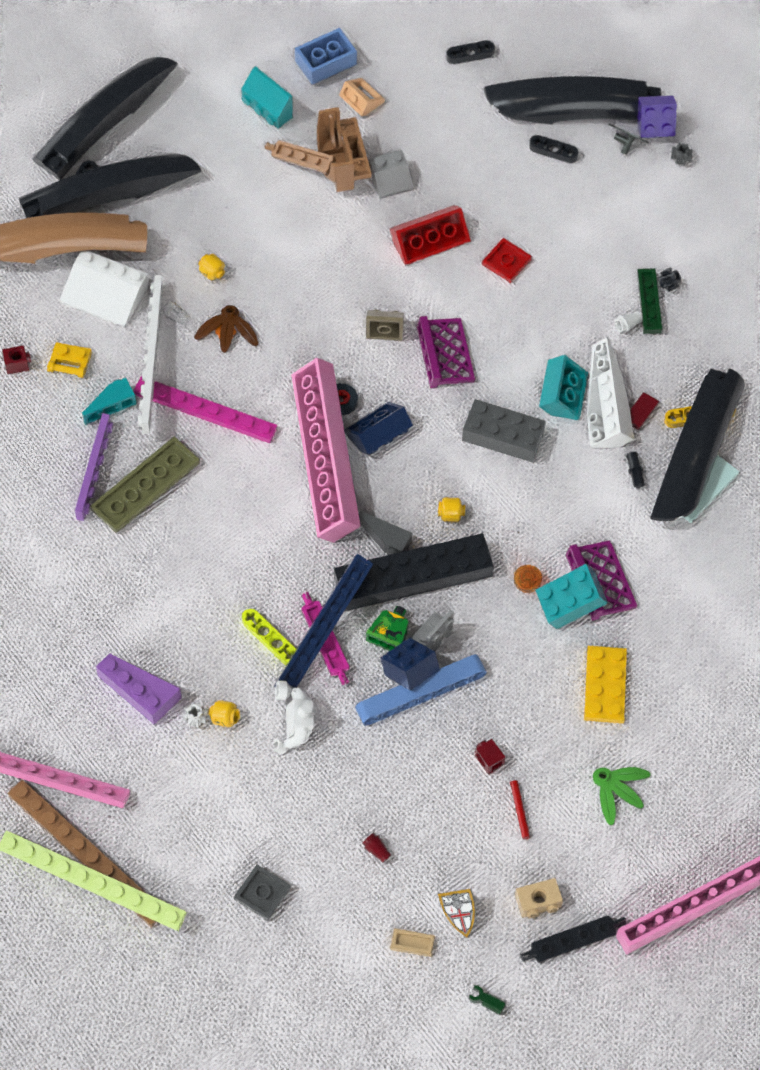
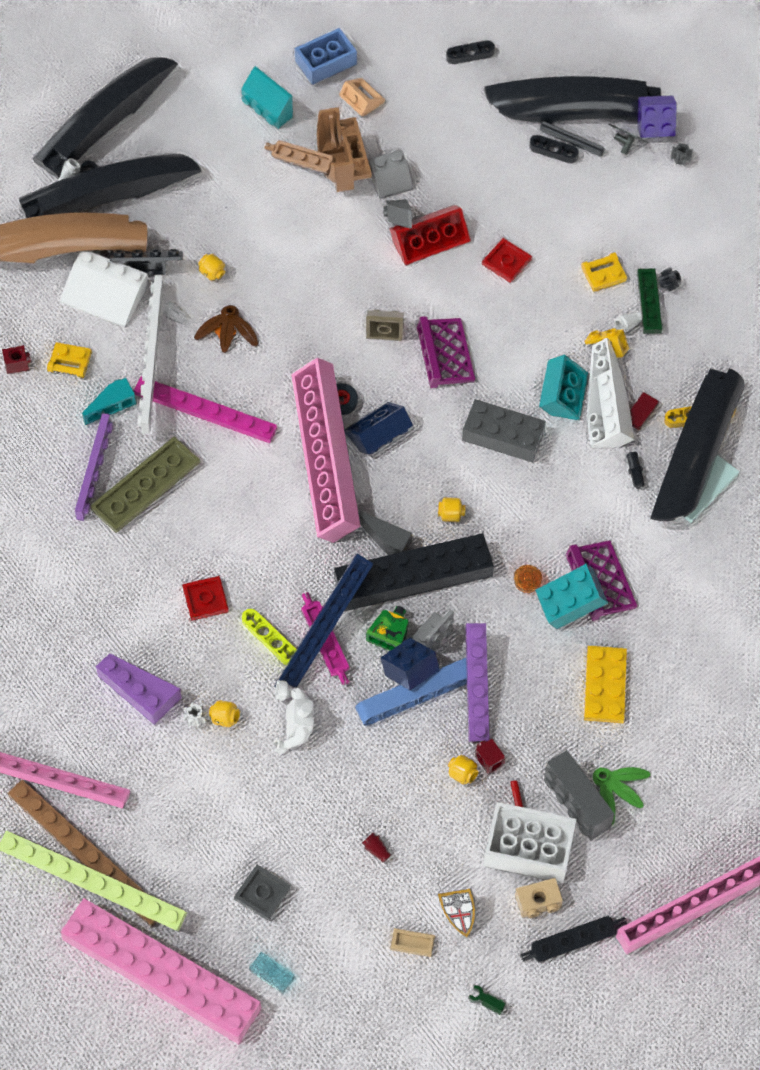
(69, 169): none -> white cone
(149, 262): none -> black bracket
(161, 971): none -> bright pink brick
(205, 598): none -> red tile
(271, 972): none -> clear light blue plate
(398, 212): none -> dark grey slope
(463, 769): none -> yellow head
(477, 682): none -> medium lavender plate
(529, 842): none -> white slope
(572, 138): none -> black axle
(578, 795): none -> dark grey brick
(604, 277): none -> yellow plate
(618, 339): none -> yellow bracket

